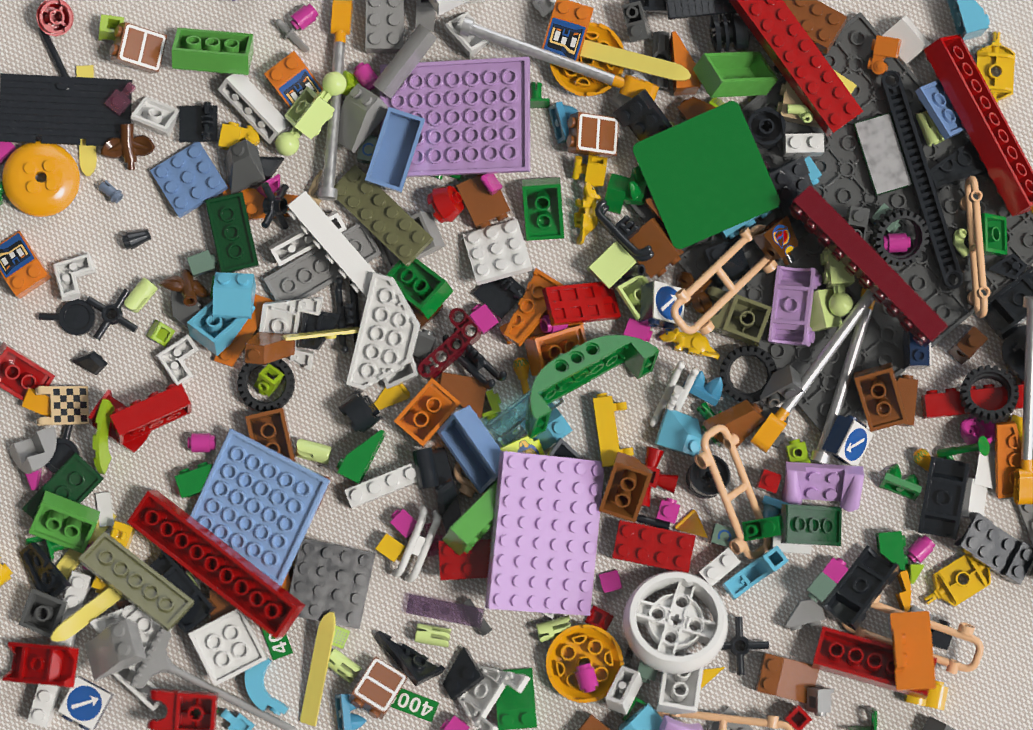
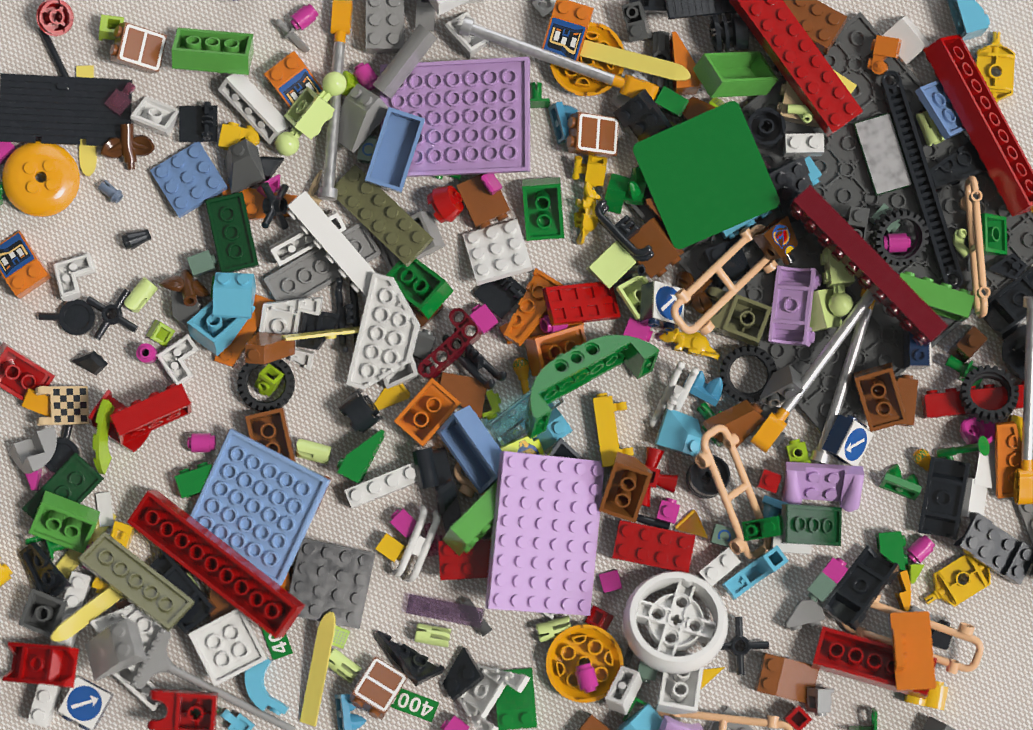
(151, 358): none -> dark pink brick
(671, 102): none -> green slope
(941, 298): none -> bright green piece
(962, 368): none -> green bracket

